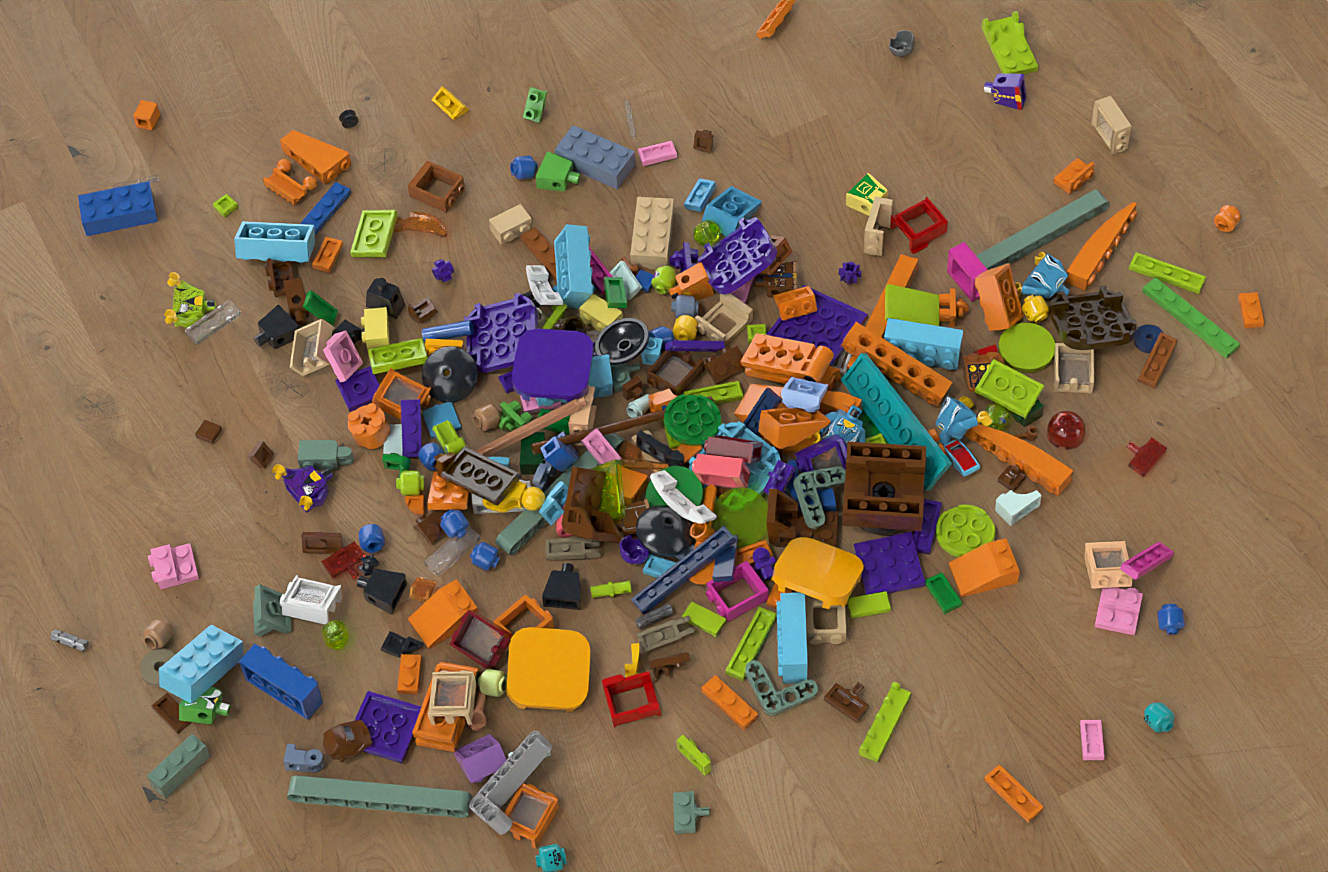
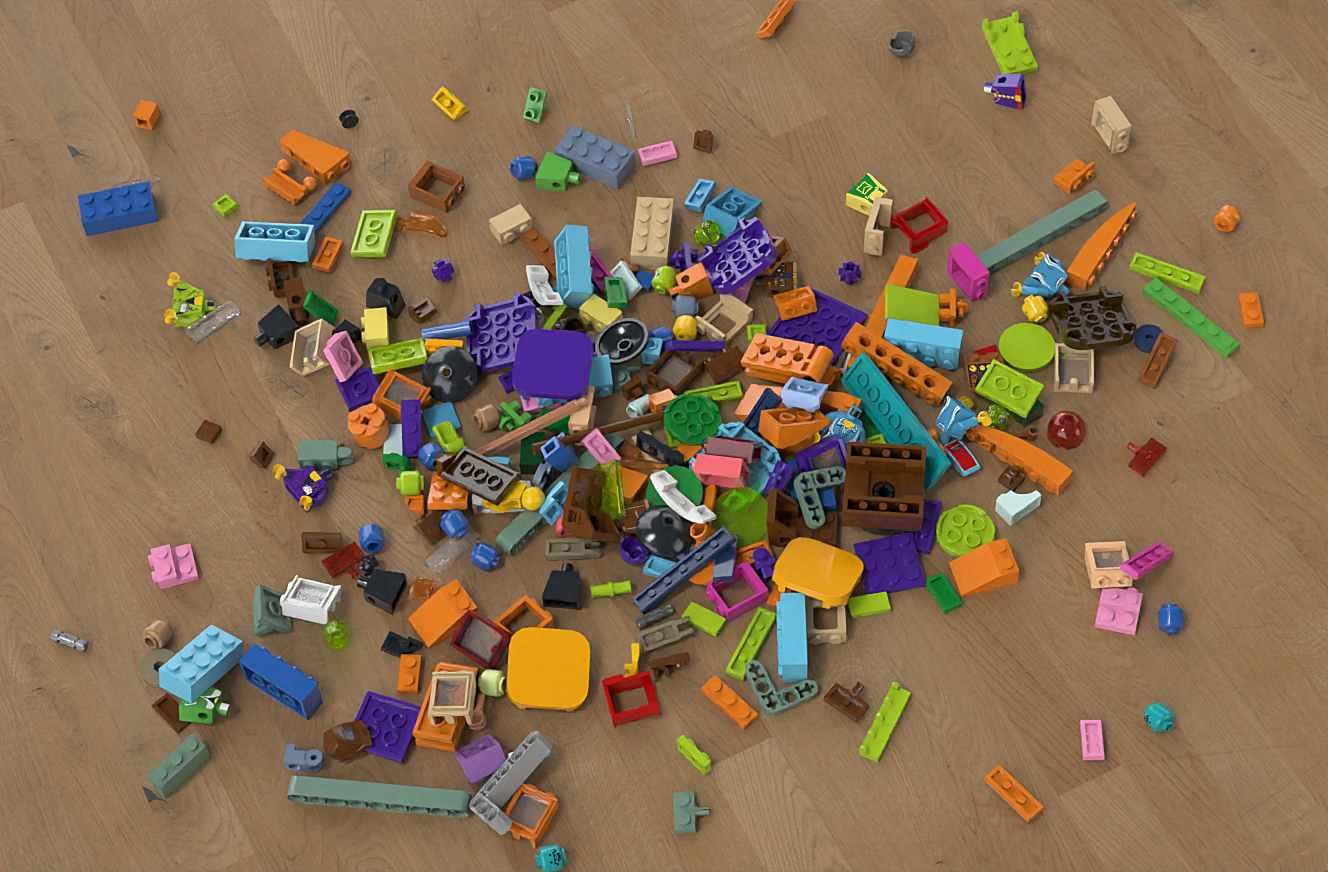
(999, 297): orange slope -> none

